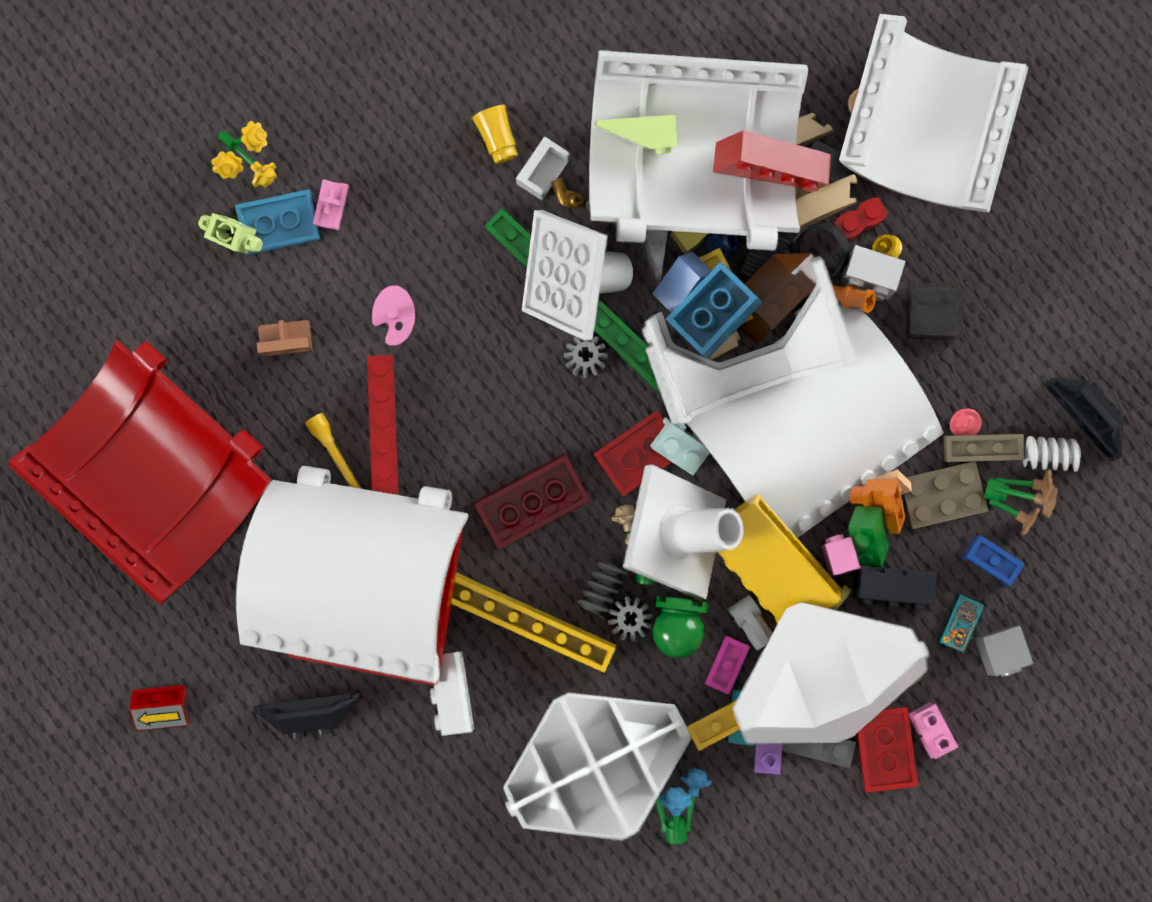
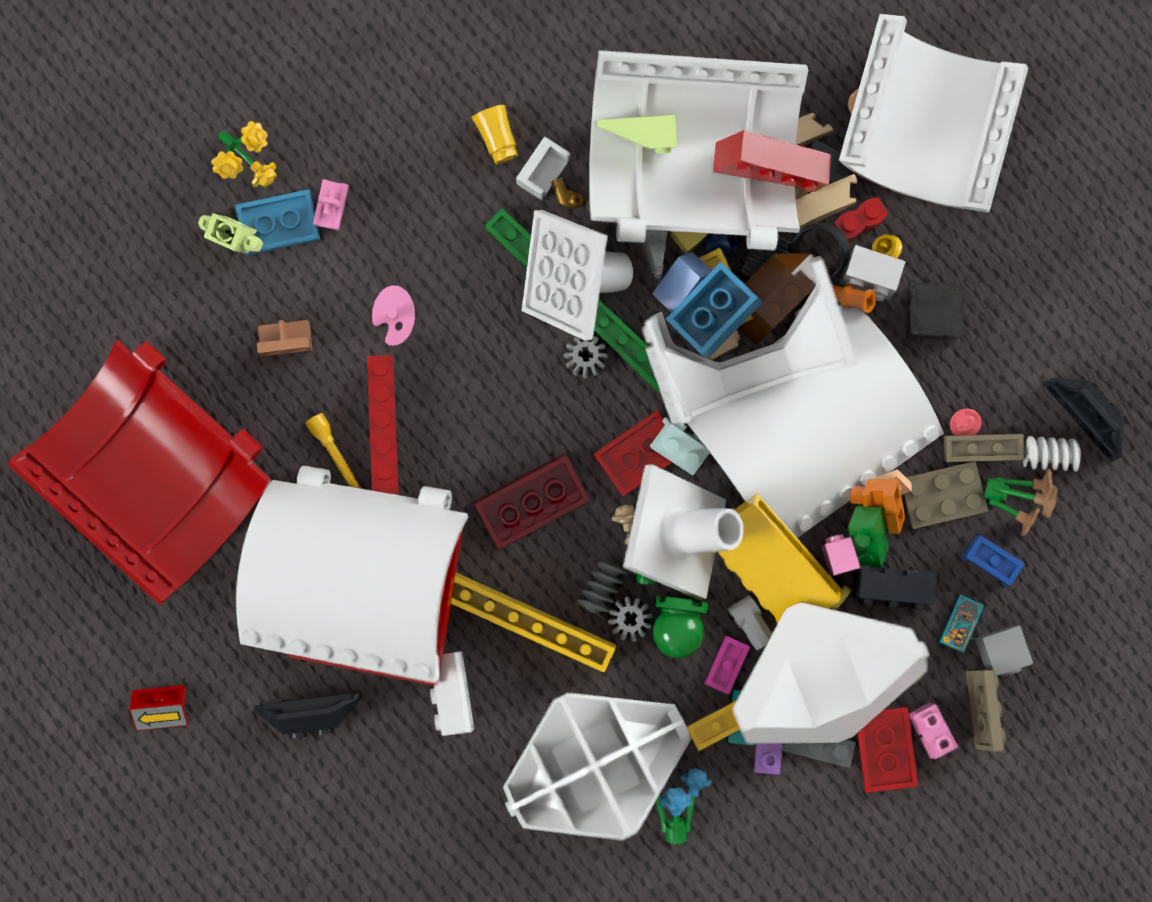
(985, 710): none -> dark tan plate

